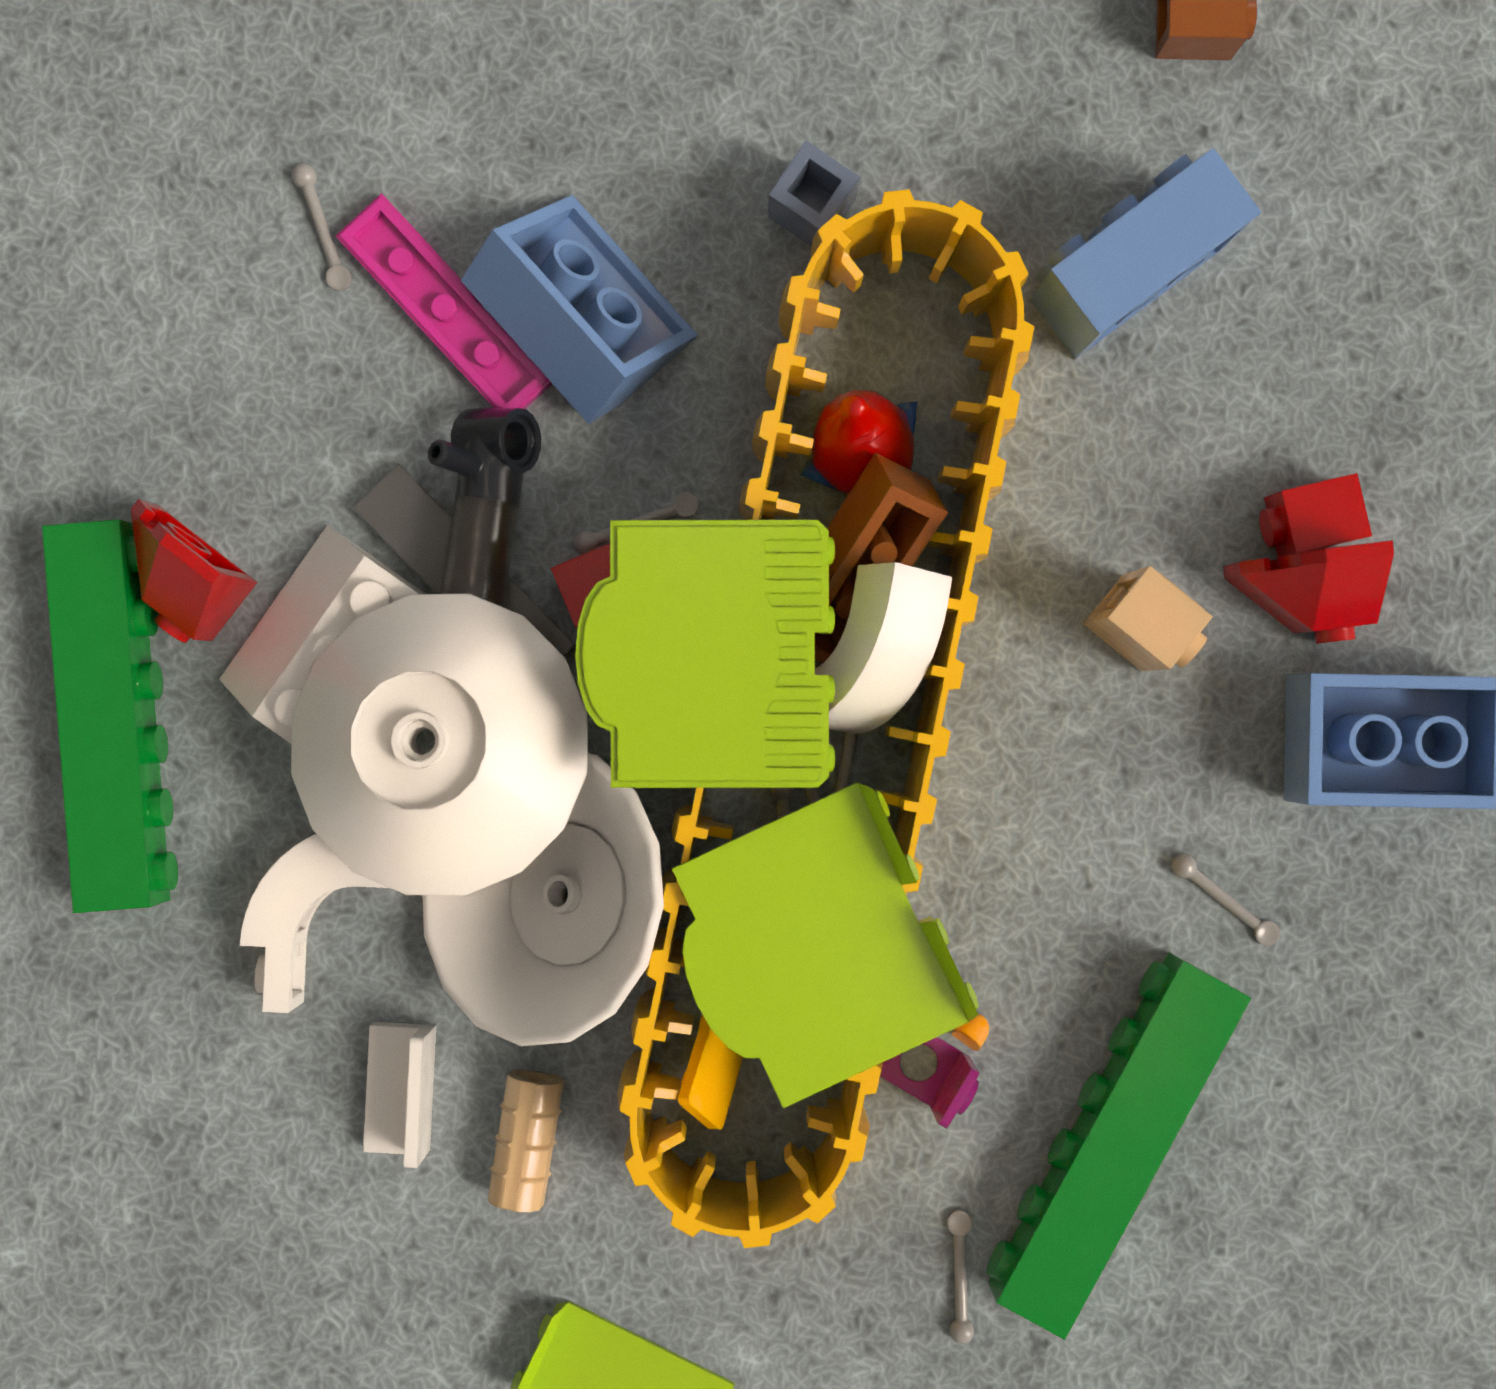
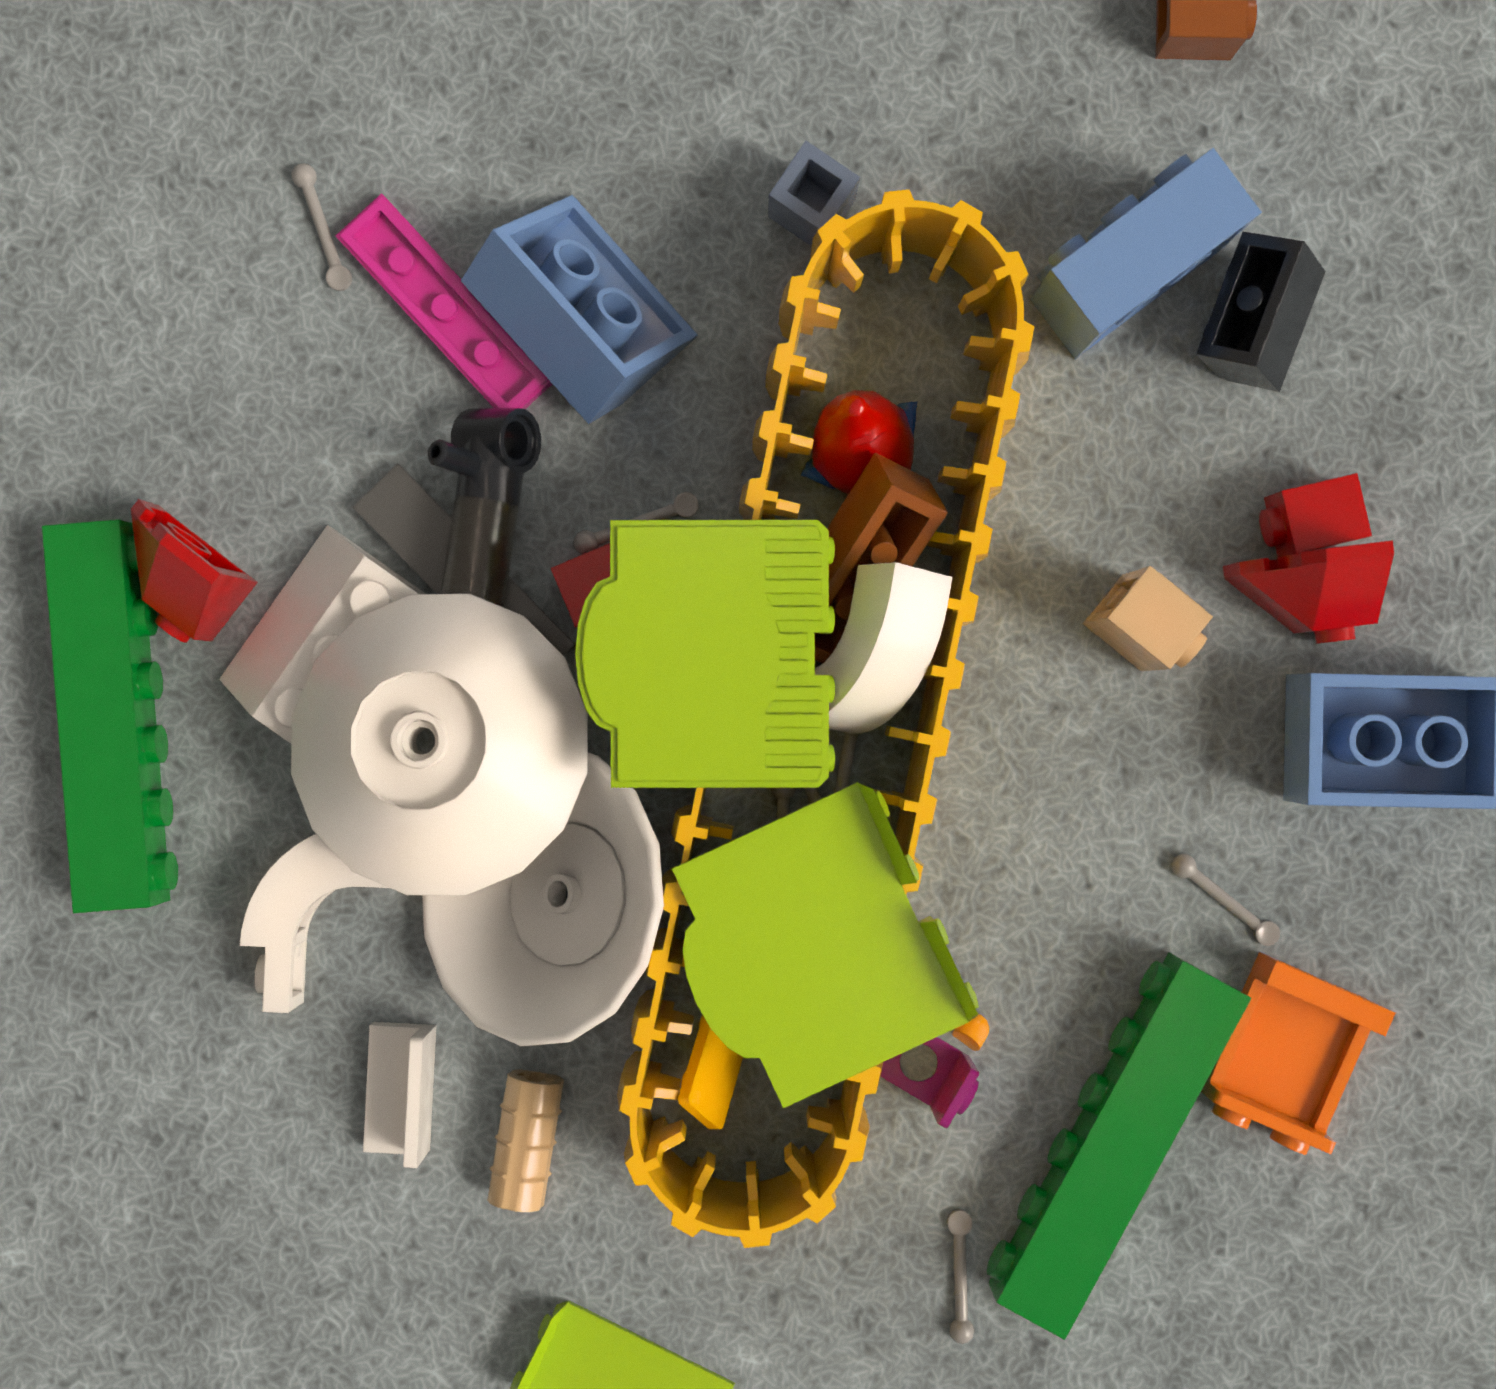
(1261, 310): none -> black brick
(1292, 1054): none -> orange panel

